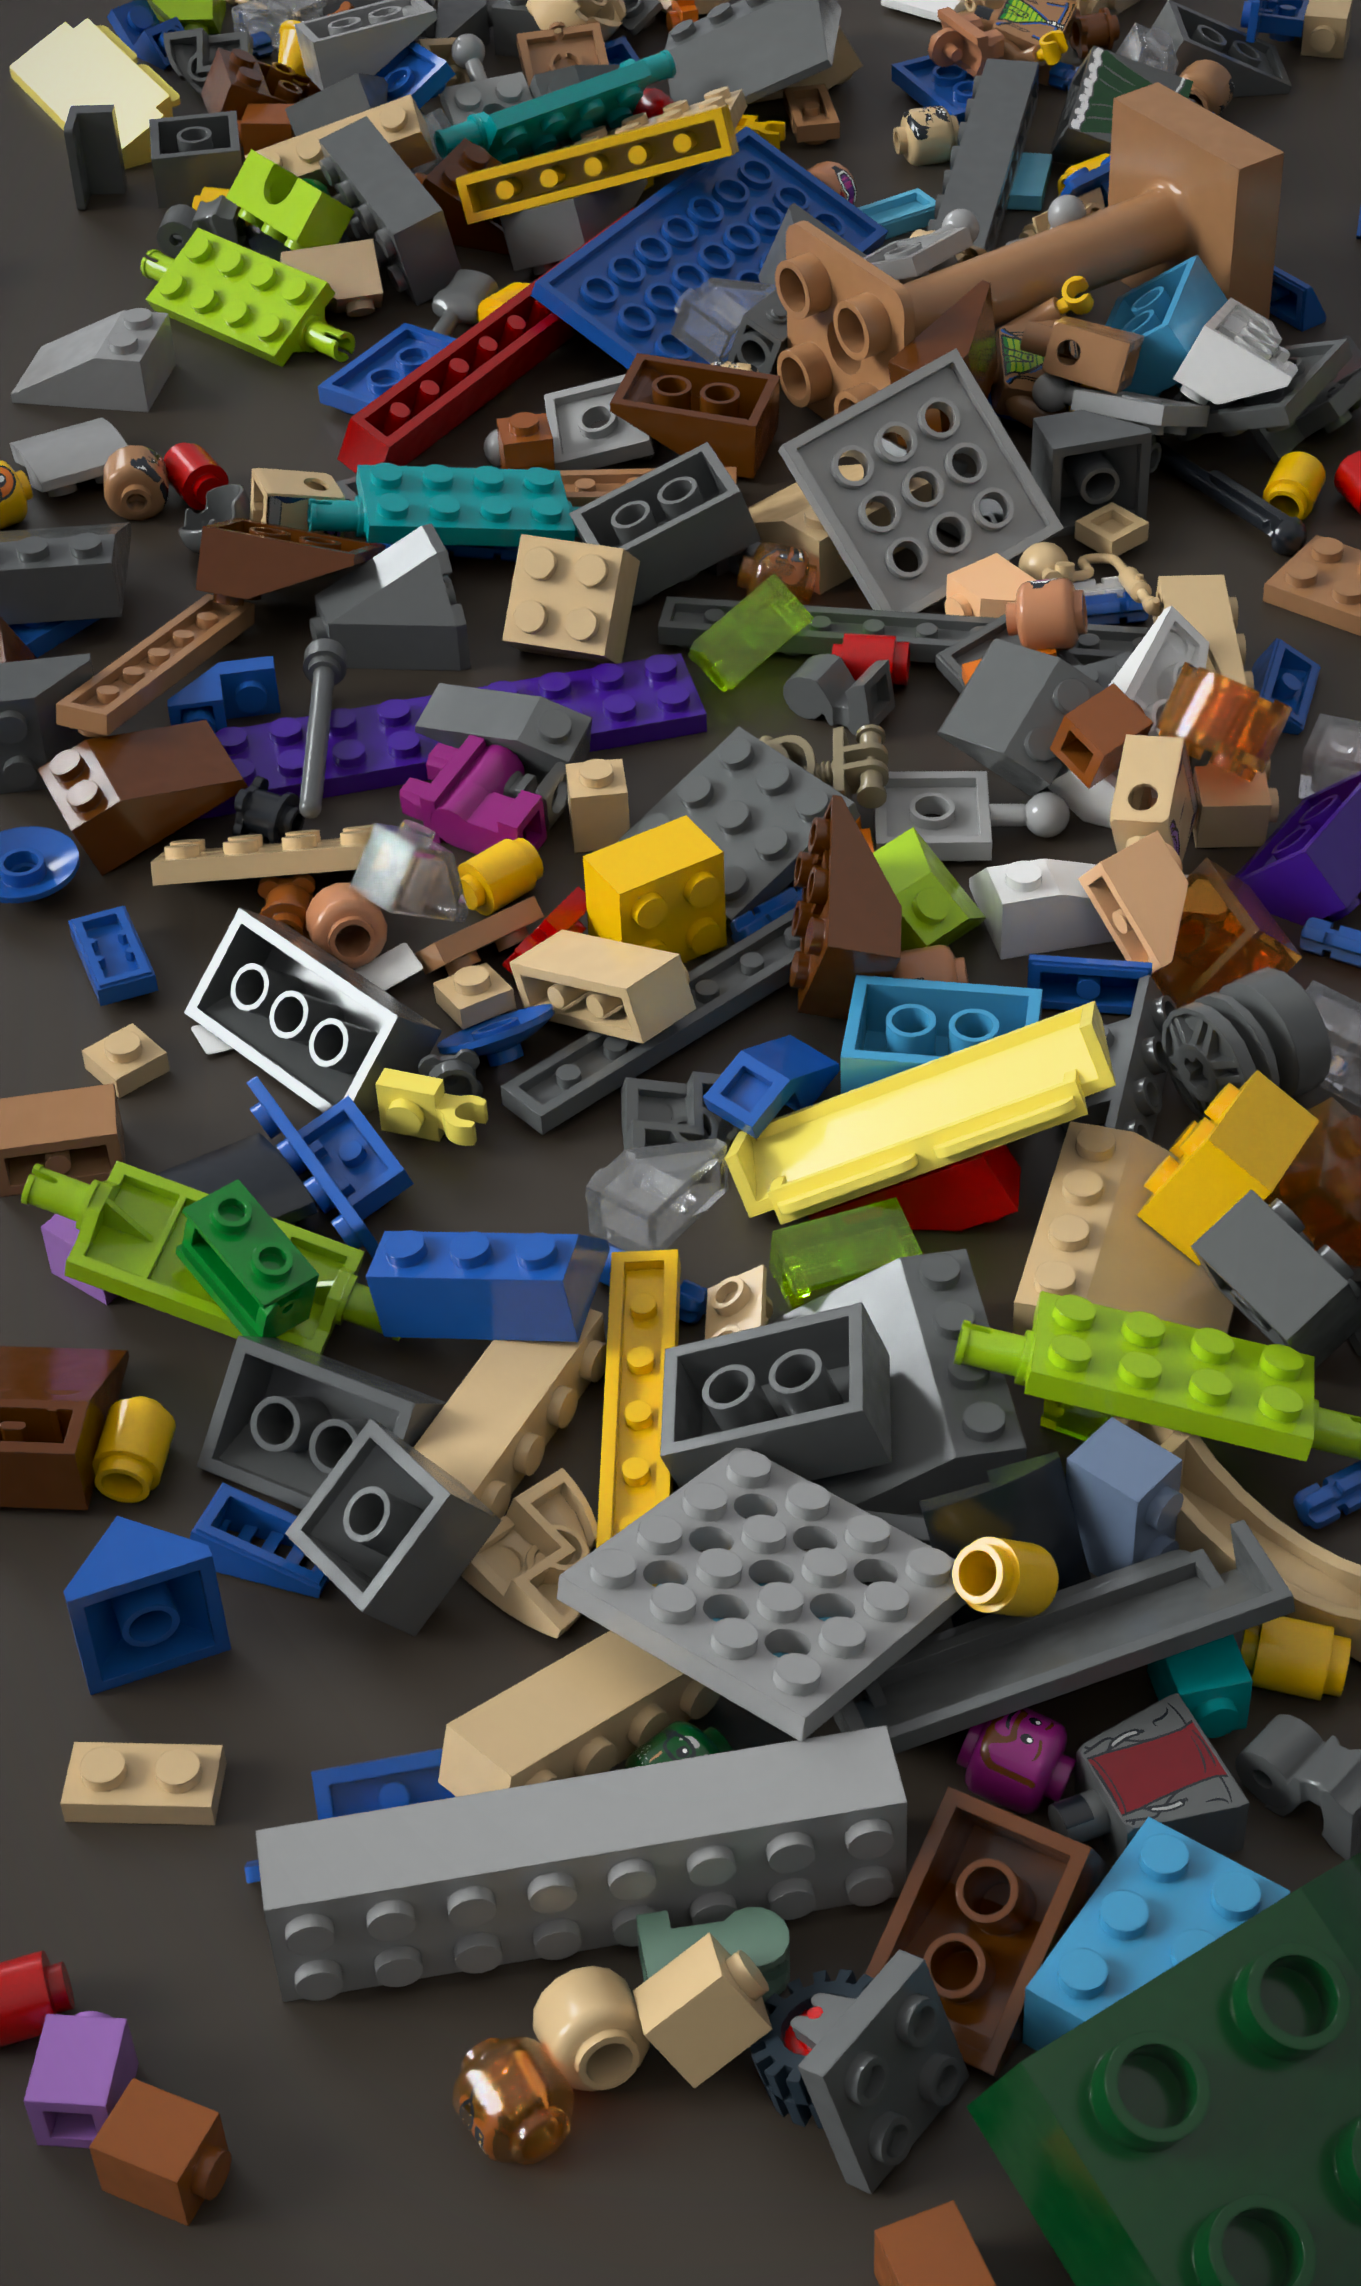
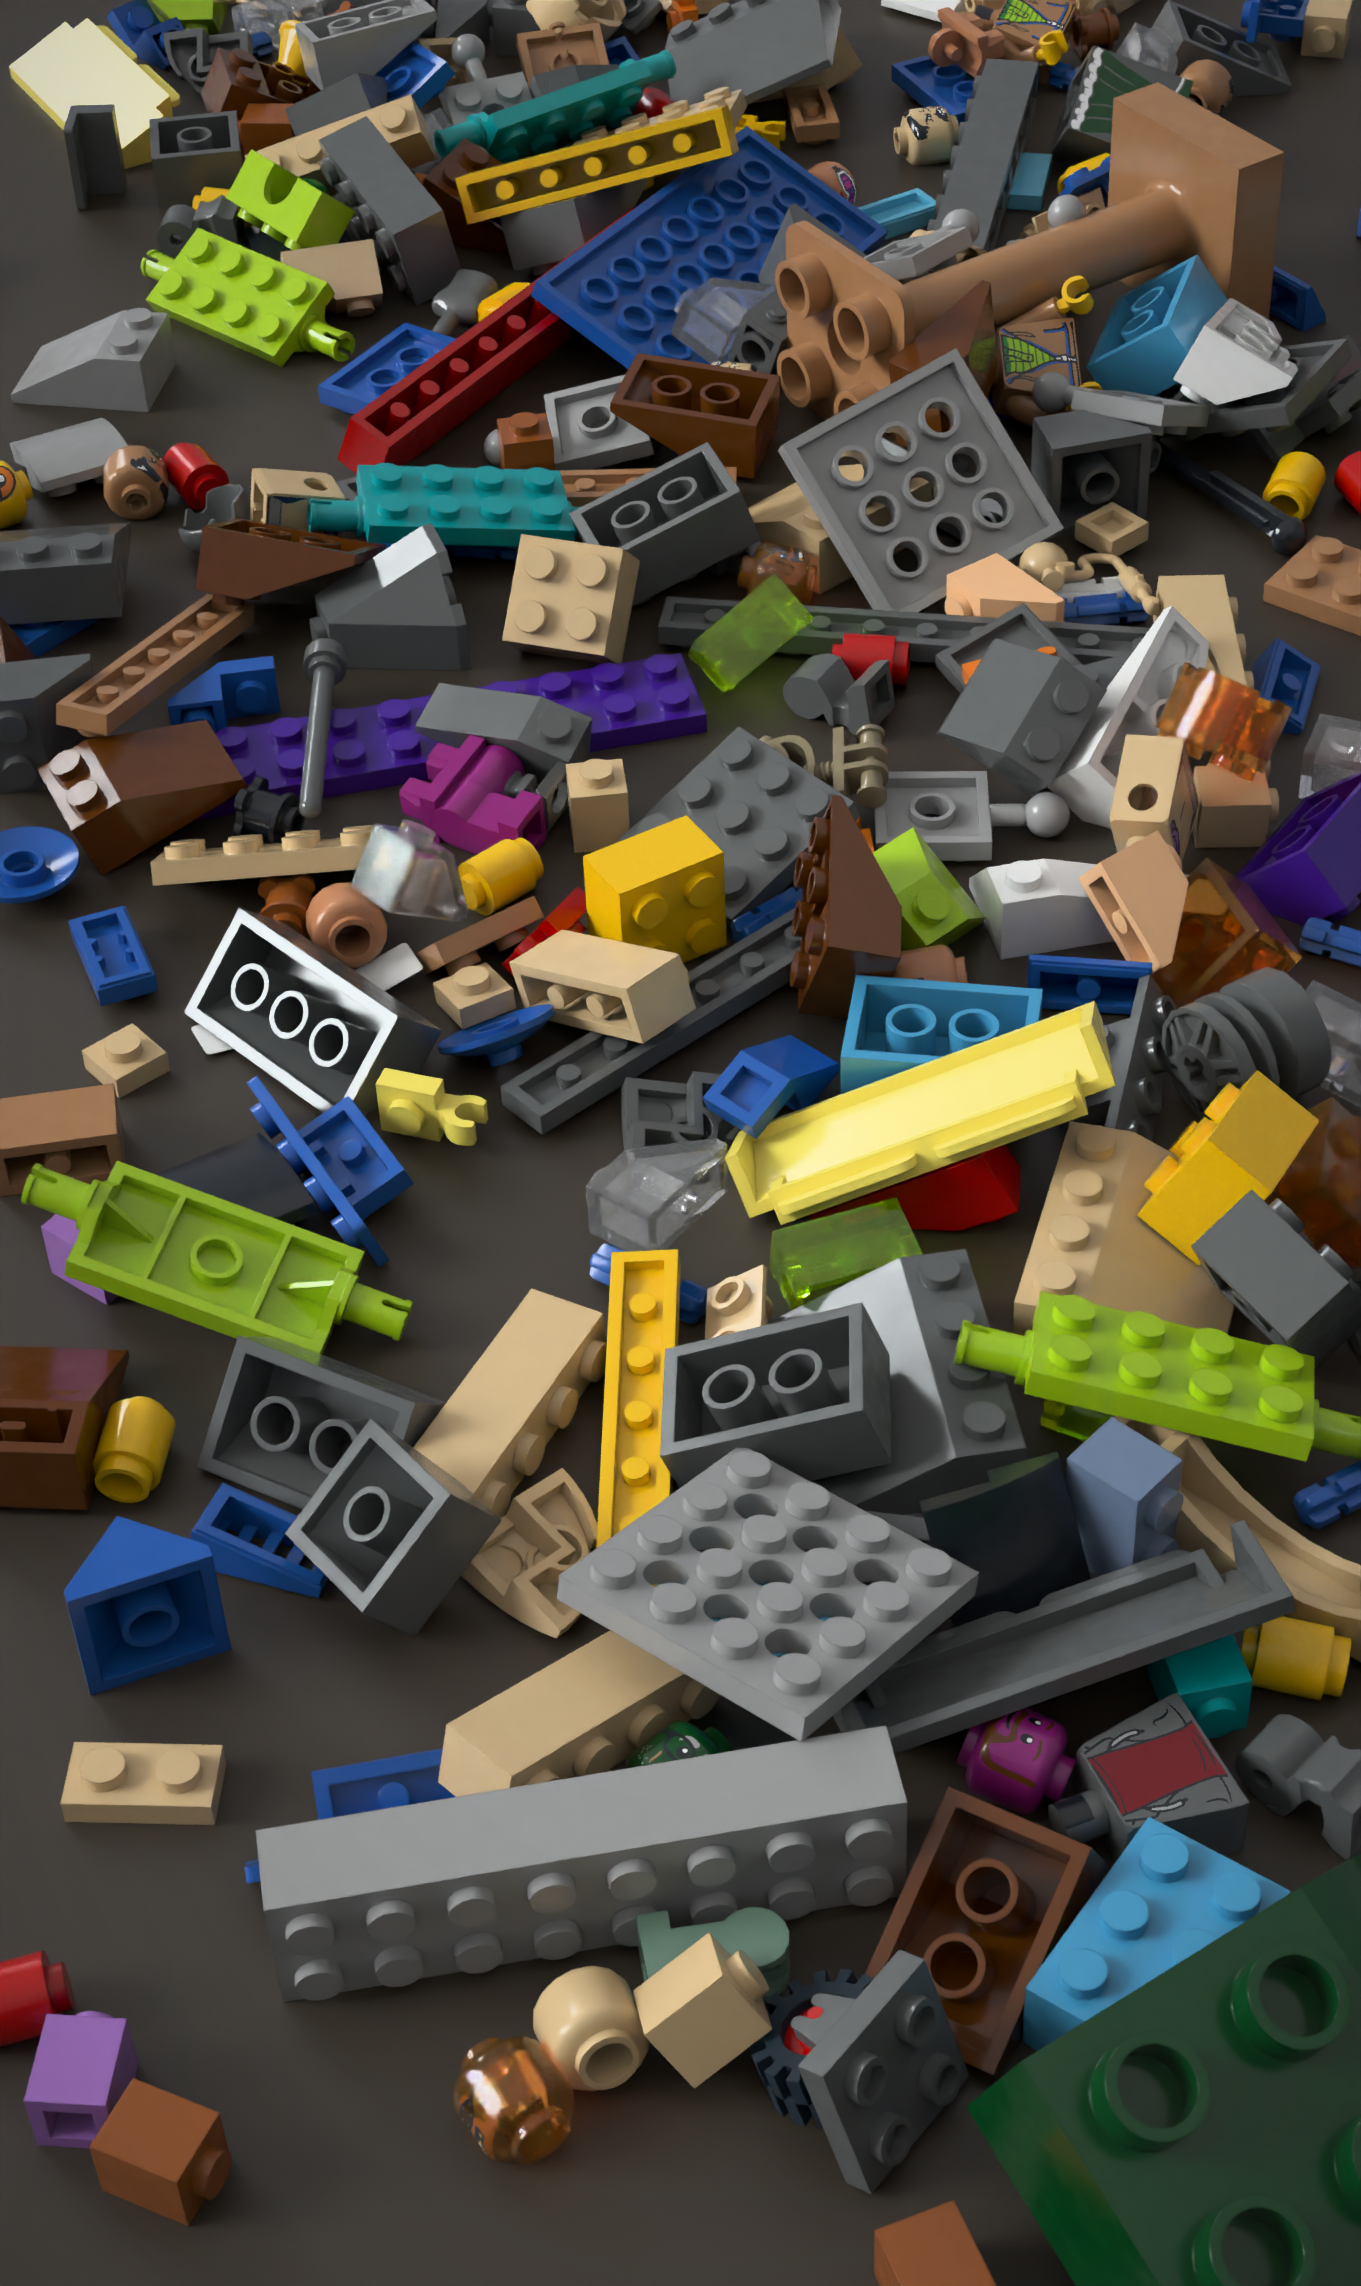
(247, 1263): green hinge -> none
(460, 1065): dark grey plate -> none
(485, 1284): blue slope -> none
(1005, 1577): yellow brick -> none
(1047, 614): nougat head -> none
(1095, 734): dark orange brick -> none
(1106, 354): medium nougat torso -> none

